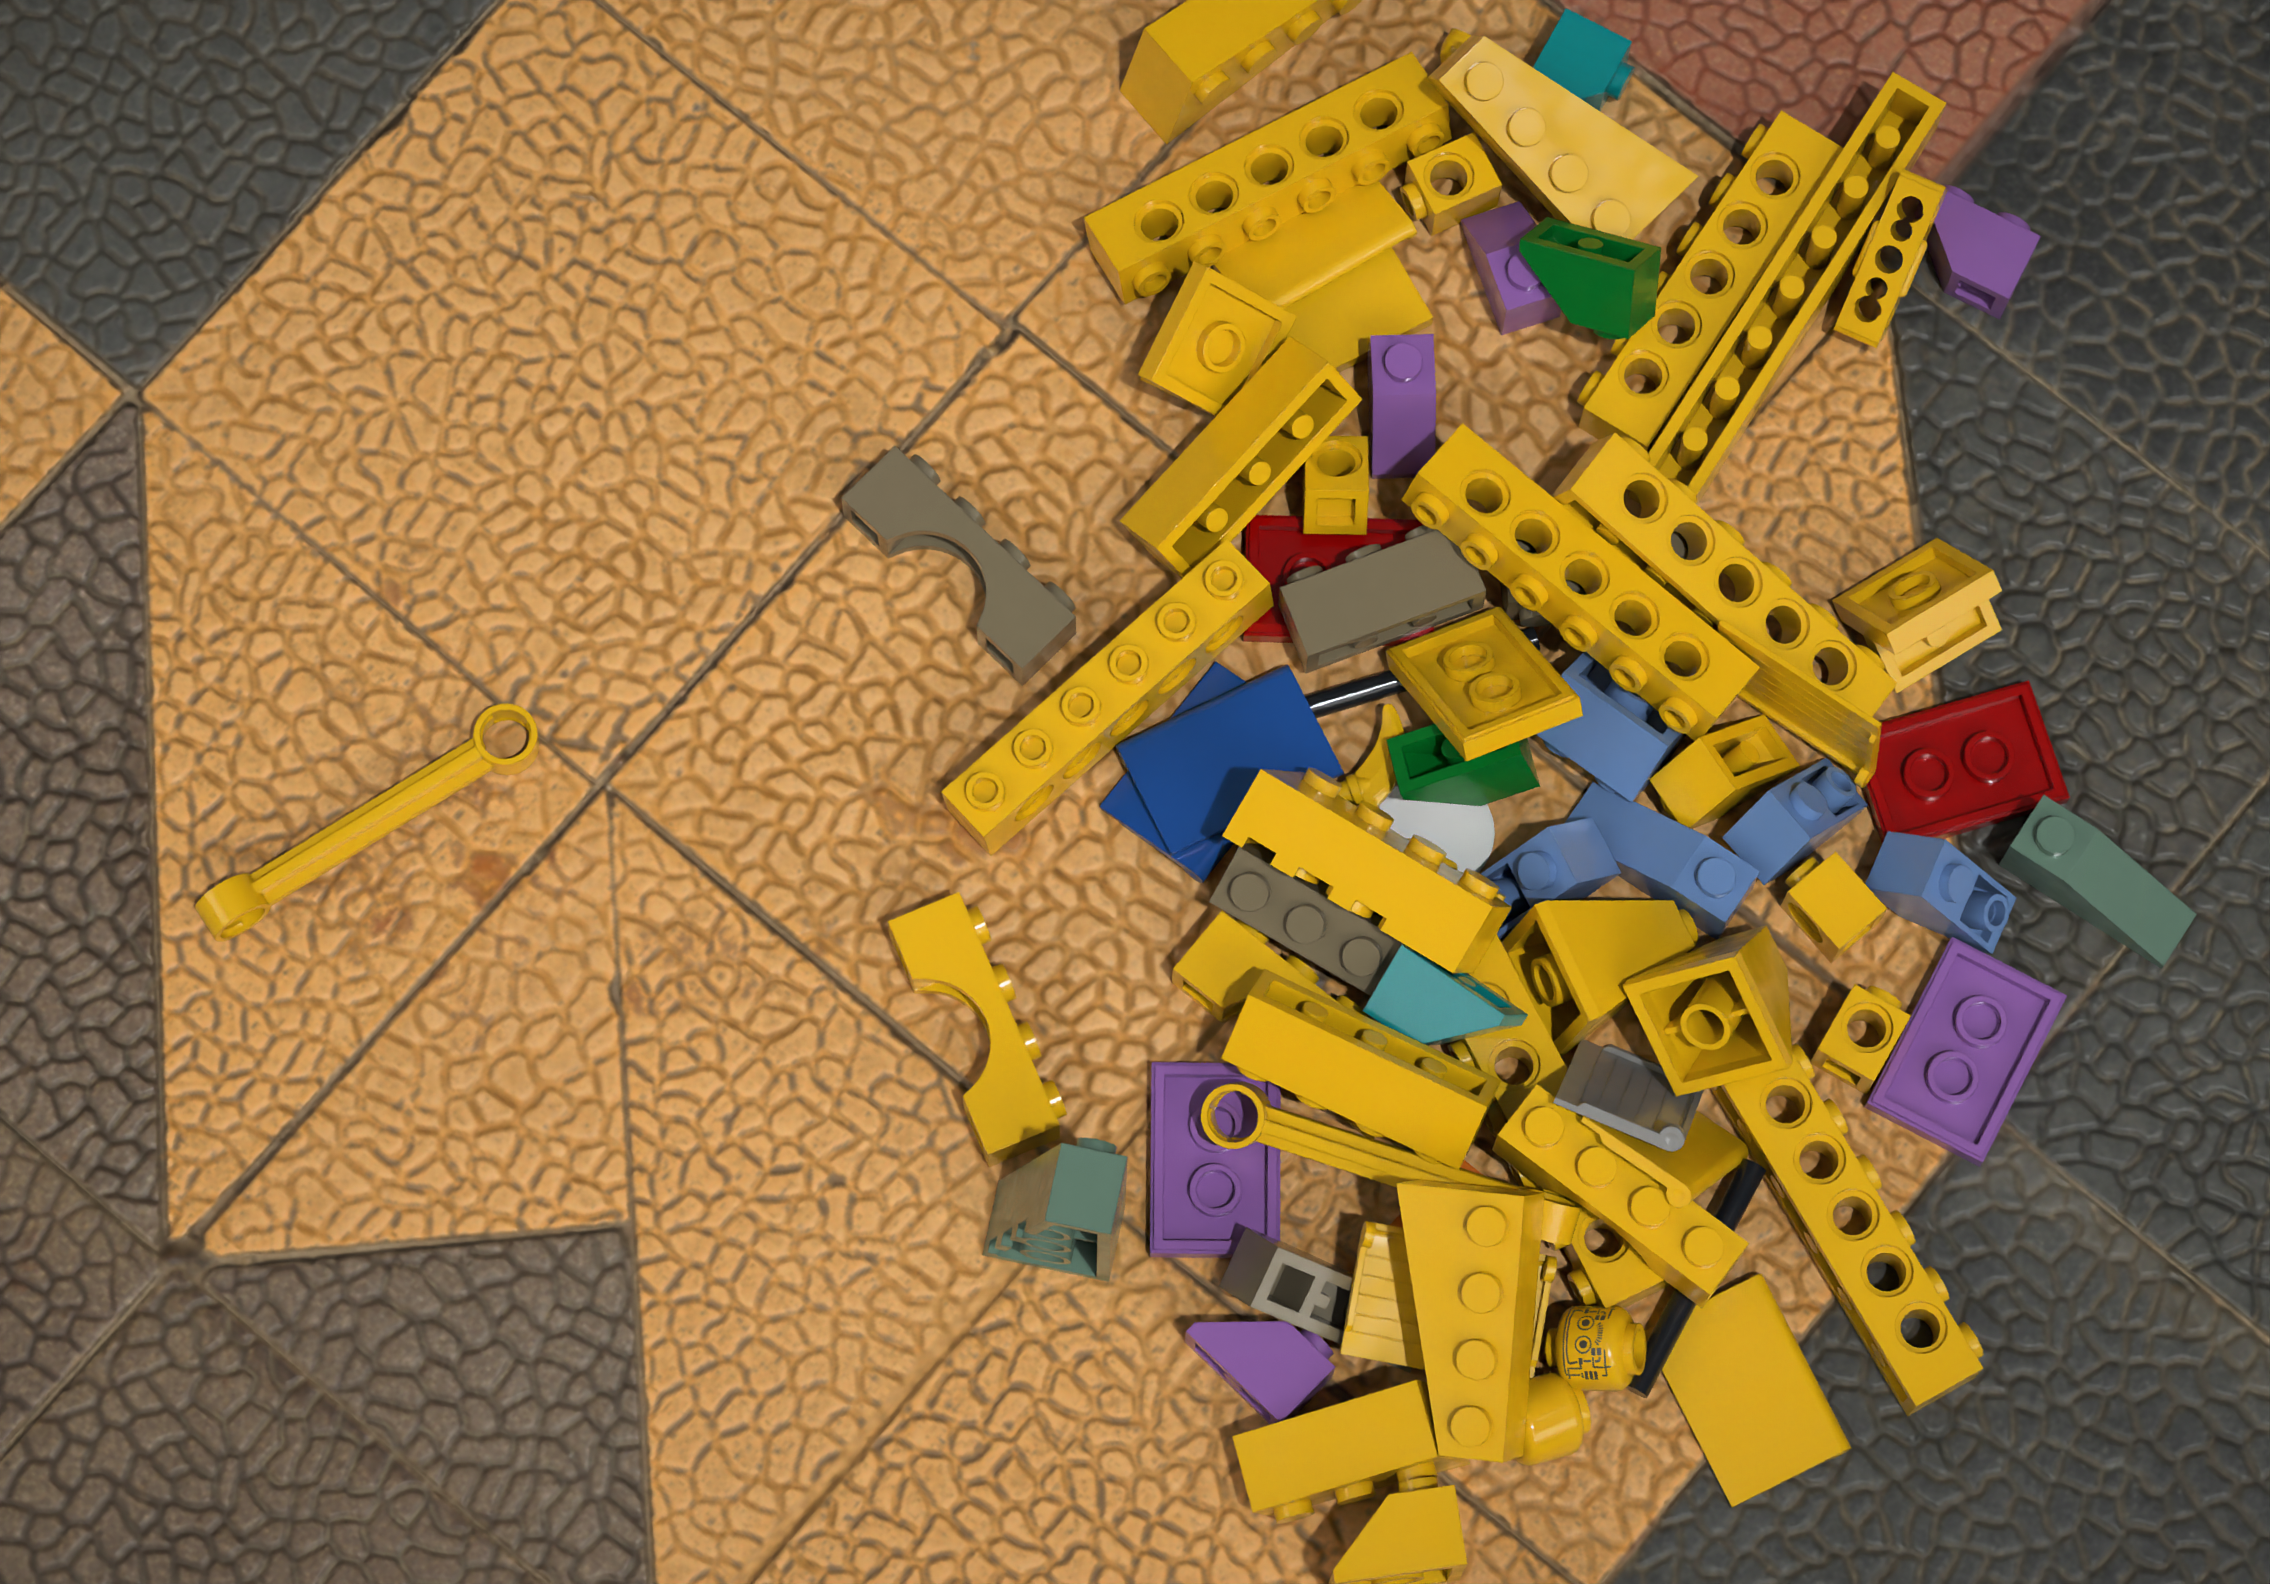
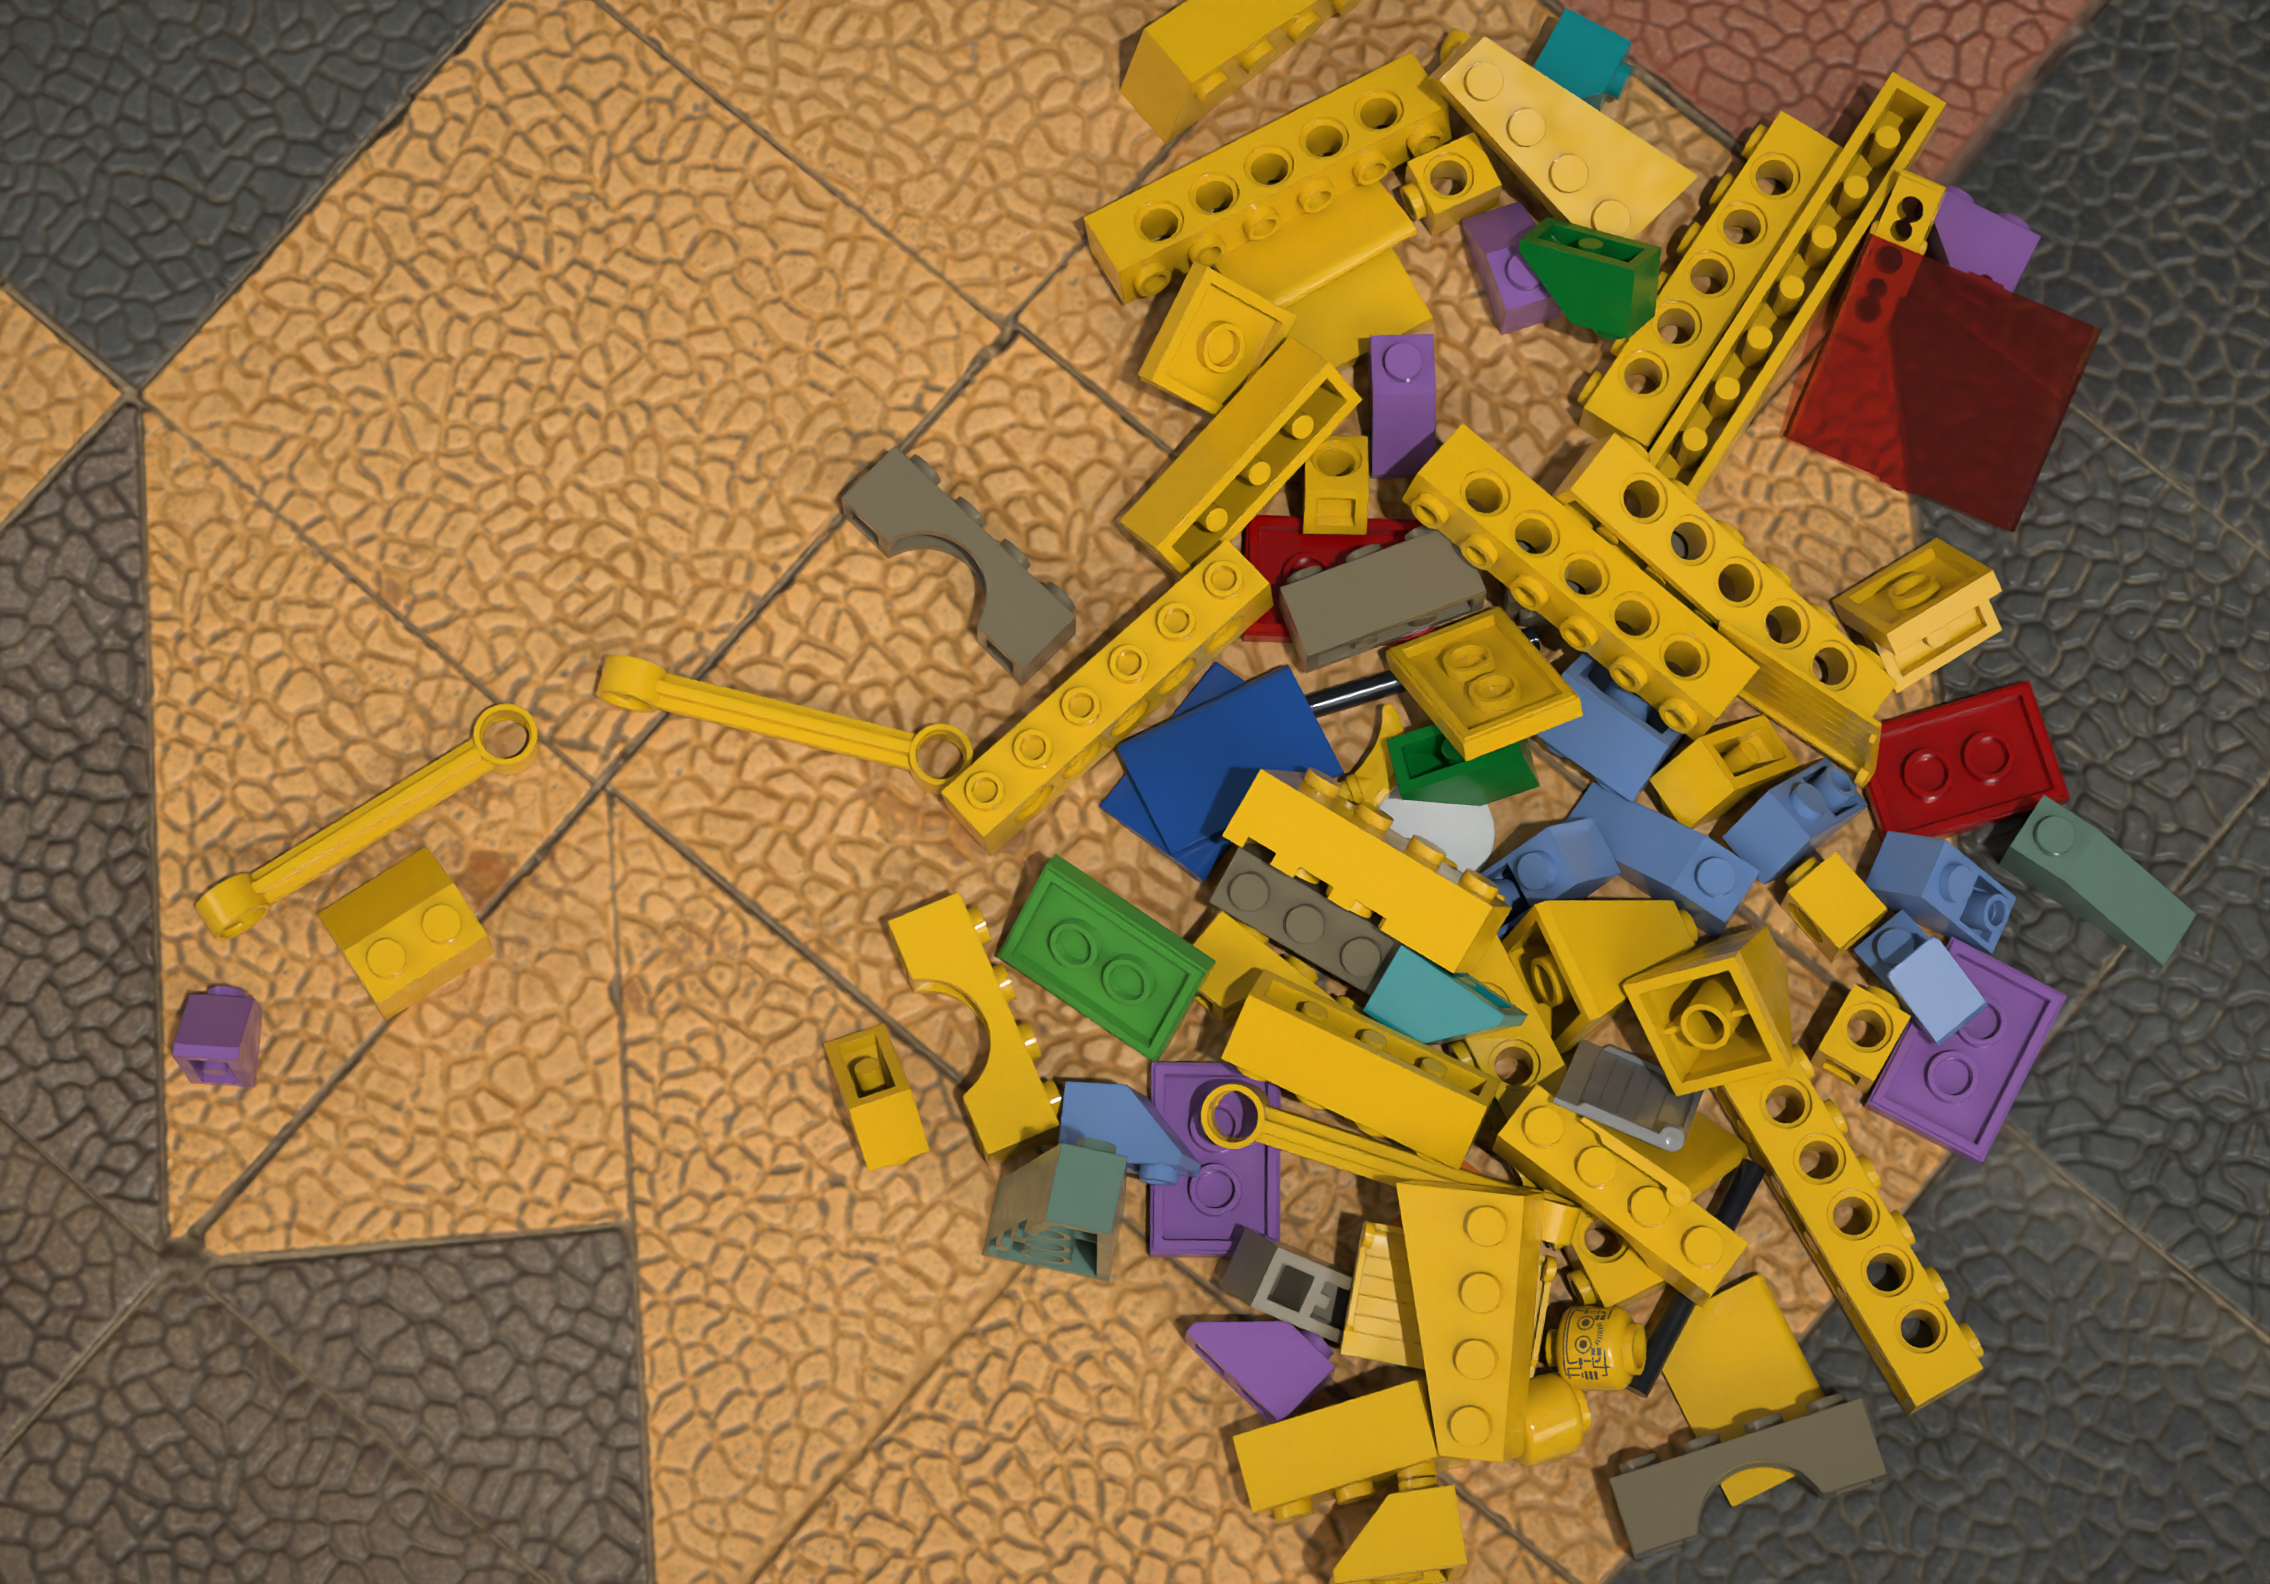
(220, 1038): none -> medium lavender slope
(406, 932): none -> yellow slope
(648, 688): none -> yellow piece
(877, 1097): none -> yellow slope
(1106, 958): none -> bright green tile
(1130, 1123): none -> medium blue slope
(1826, 1449): none -> dark tan arch
(1921, 977): none -> medium blue slope
(1942, 382): none -> clear red piece

